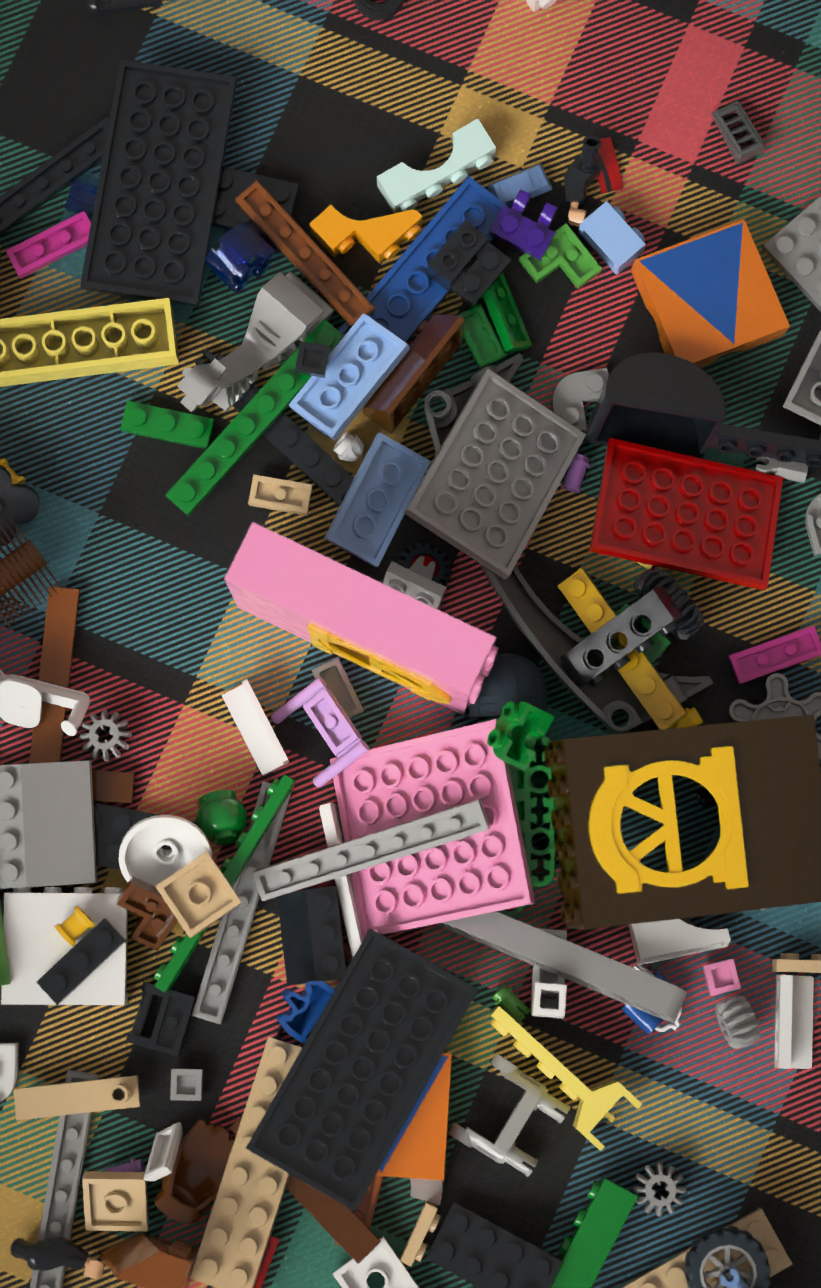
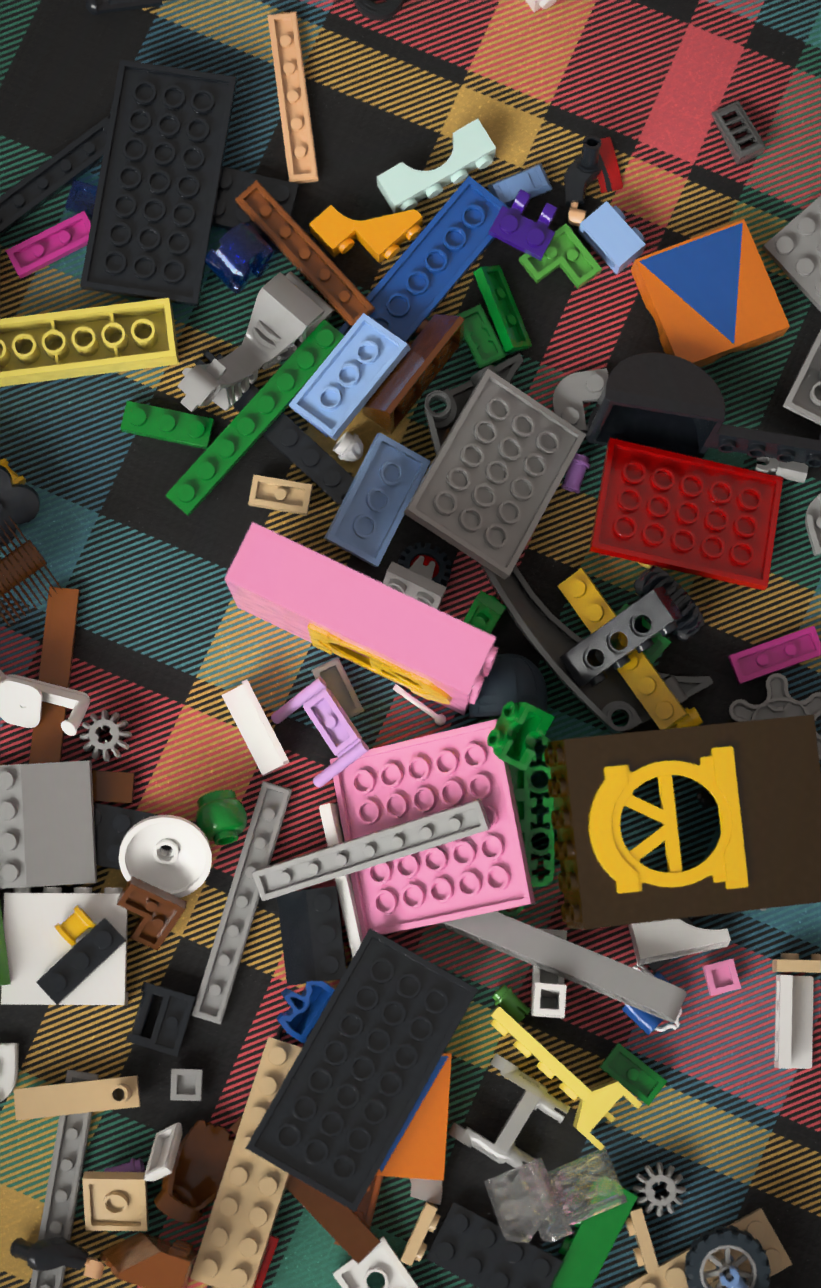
(198, 894): tan plate -> none
(231, 870): green plate -> none
(293, 98): none -> light nougat tile
(312, 359): black plate -> none
(439, 719): none -> hinge
(455, 257): black brick -> none
(485, 612): none -> green plate
(555, 1199): none -> clear piece
(633, 1074): none -> green plate
(644, 1252): none -> tan plate
(737, 1021): light grey gear -> none

